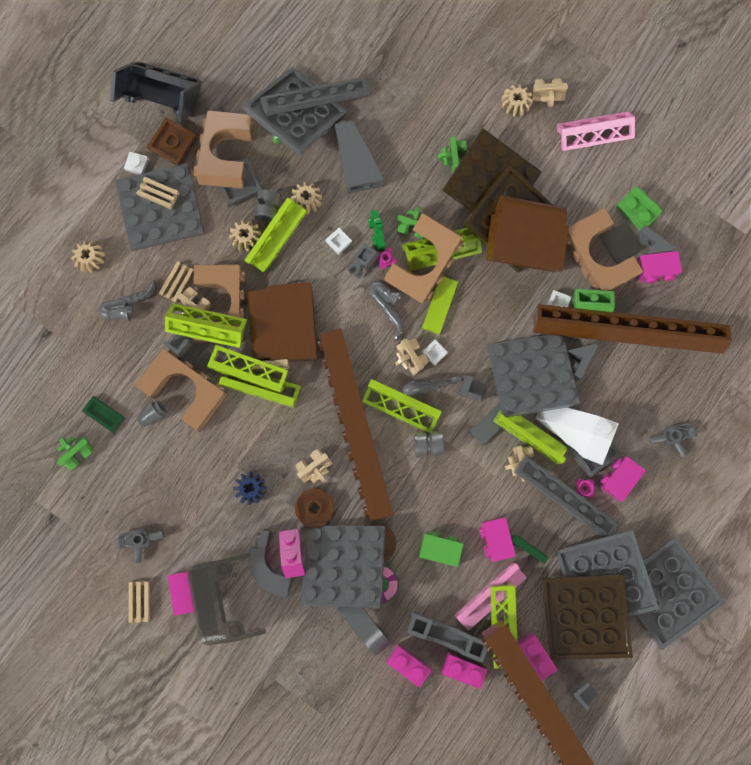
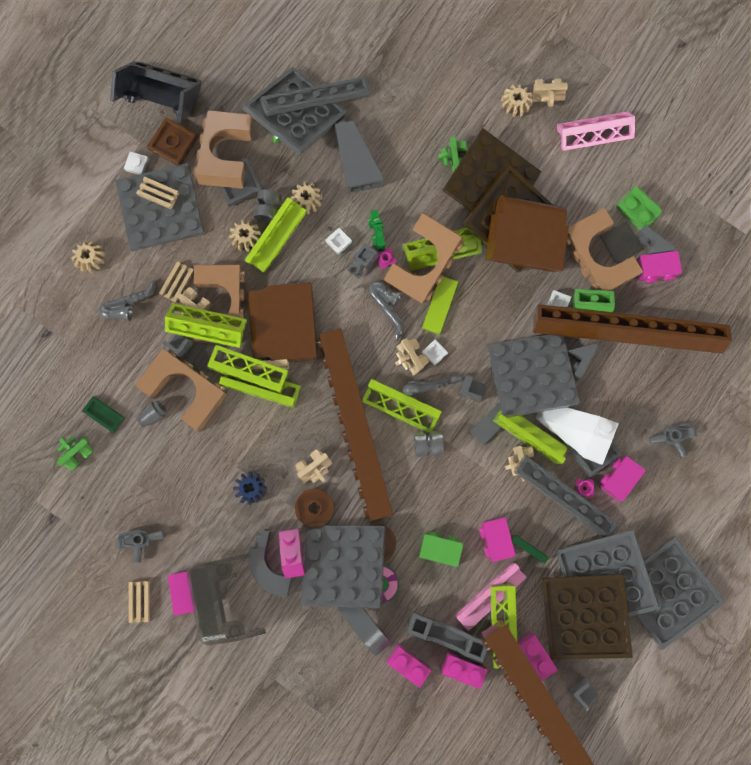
(405, 222): bright green hips -> none

